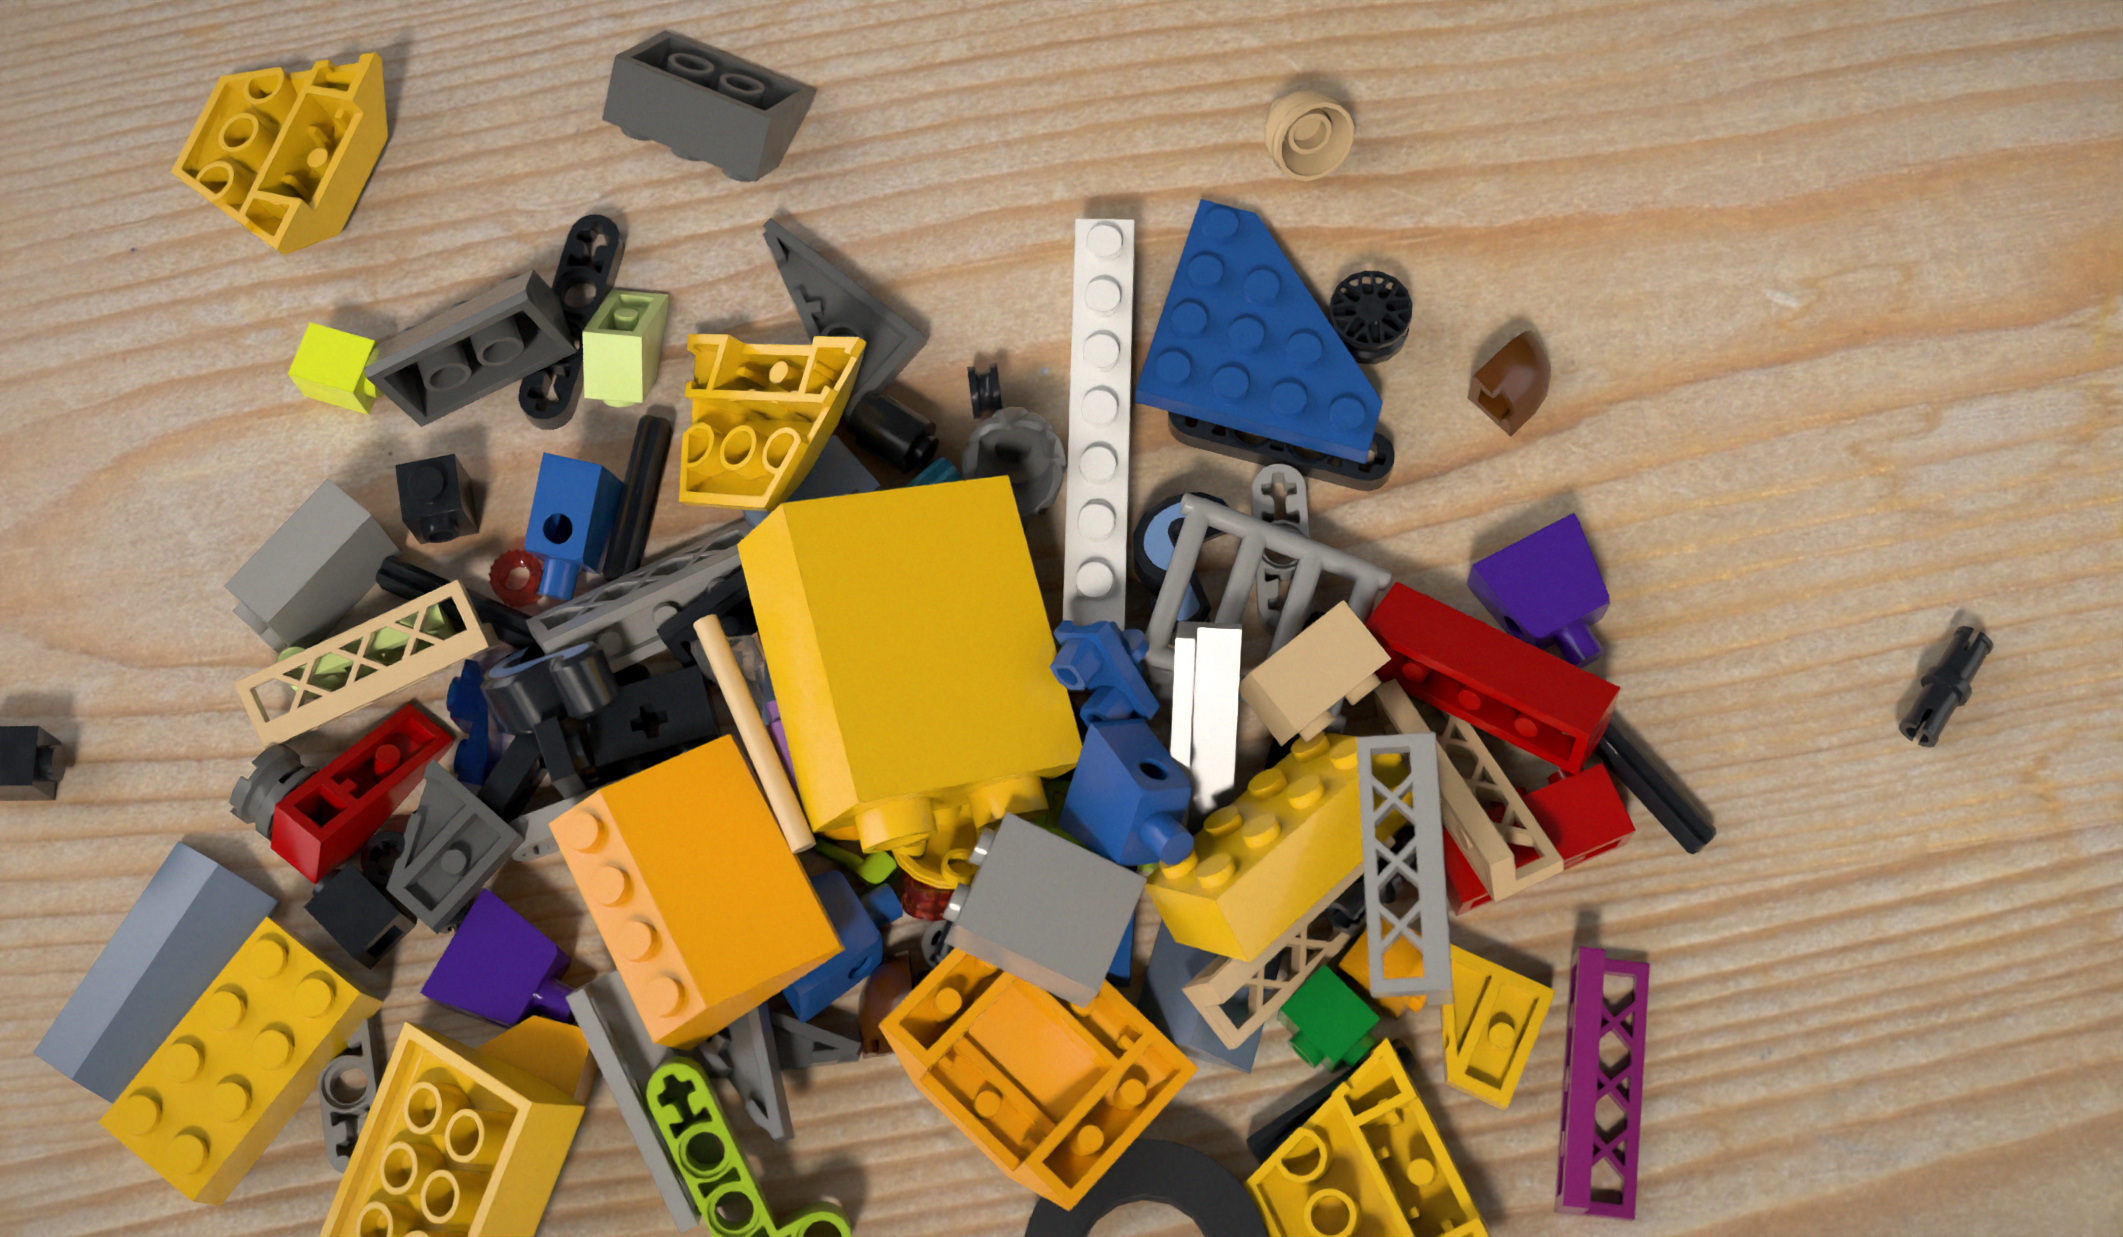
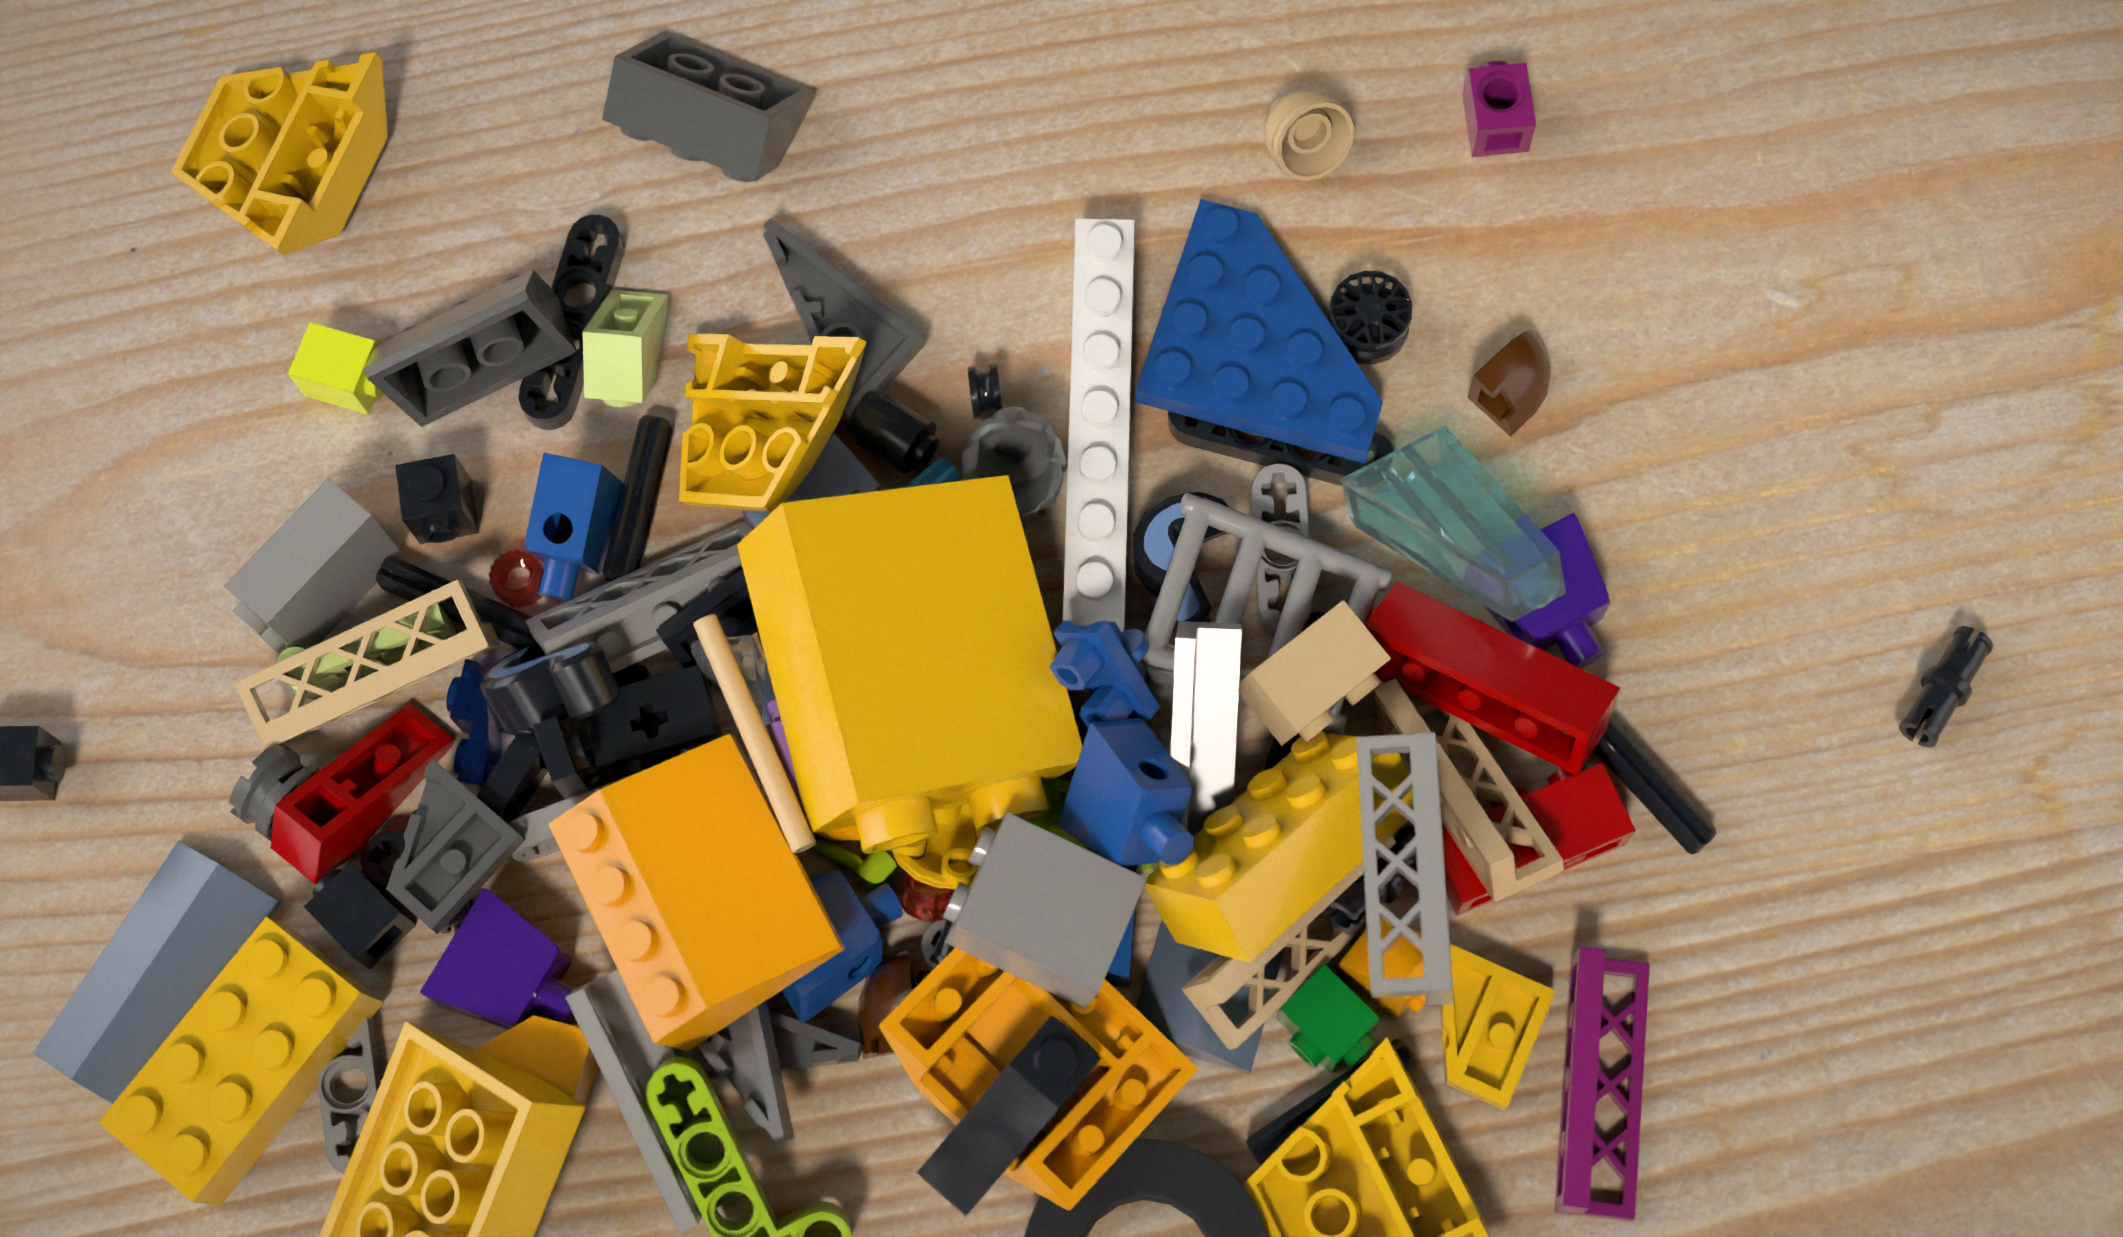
(1008, 1115): none -> black slope
(1456, 523): none -> clear light blue slope
(1492, 129): none -> magenta brick

